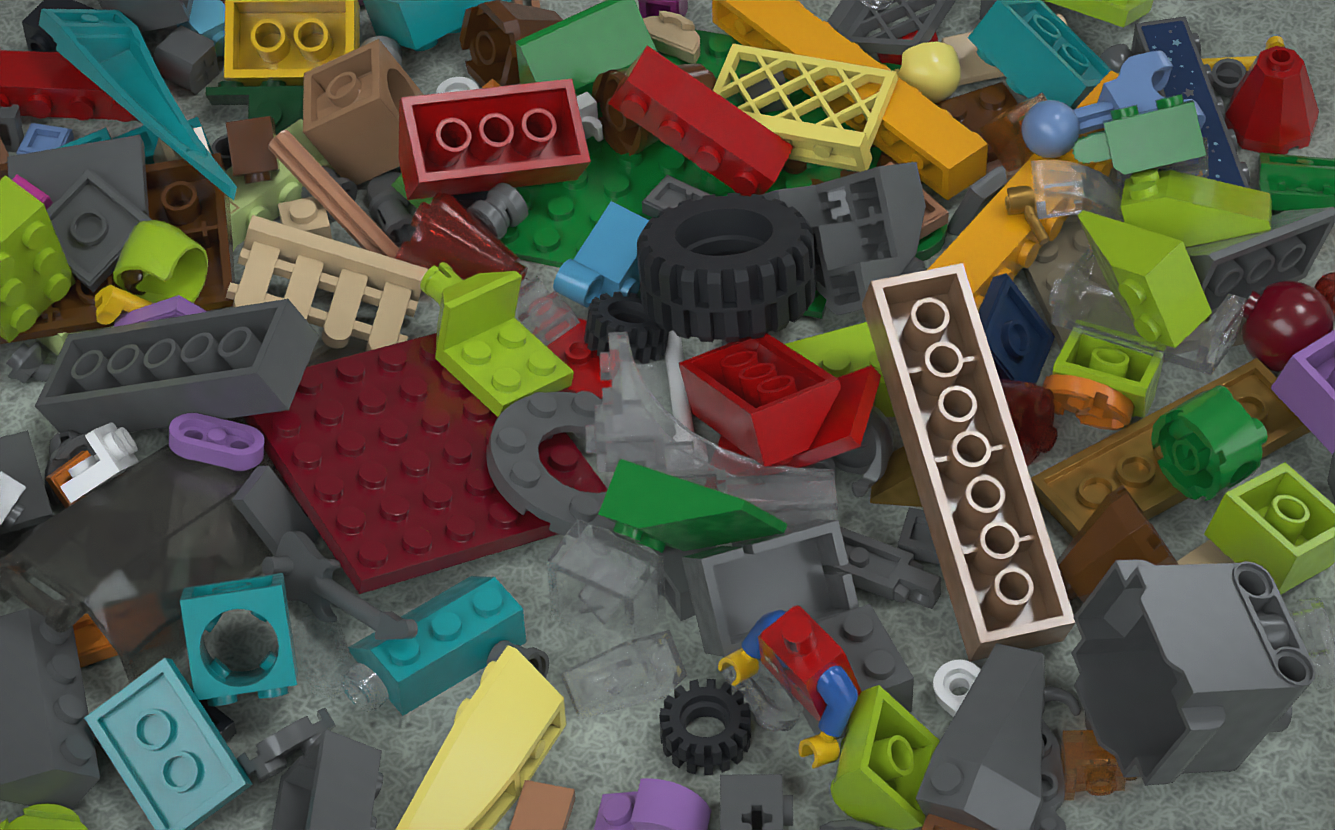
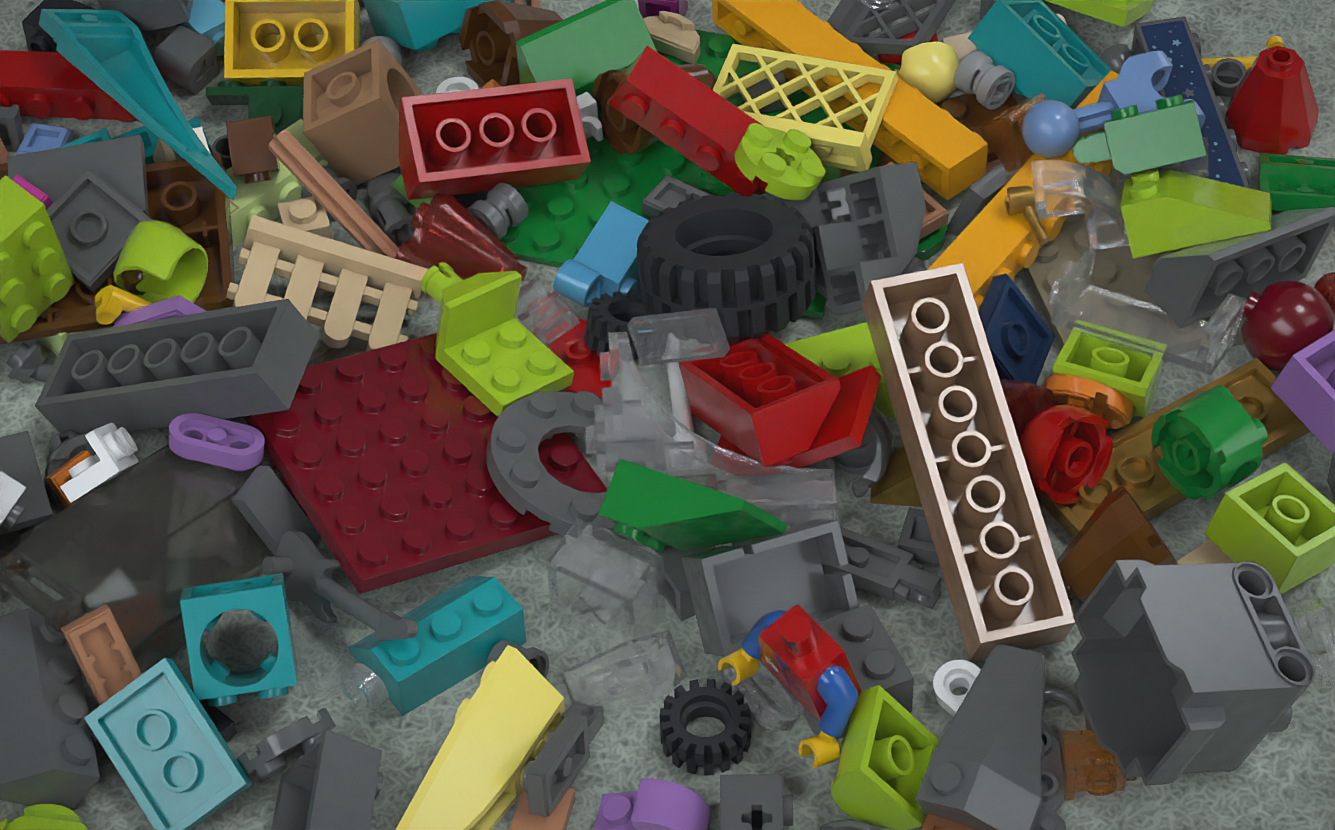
(101, 653): none -> nougat plate
(561, 758): none -> dark grey hinge
(678, 336): none -> clear tile
(780, 161): none -> lime plate
(988, 82): none -> light grey wheel
(1065, 451): none -> red cylinder
(1148, 278): lime slope -> none

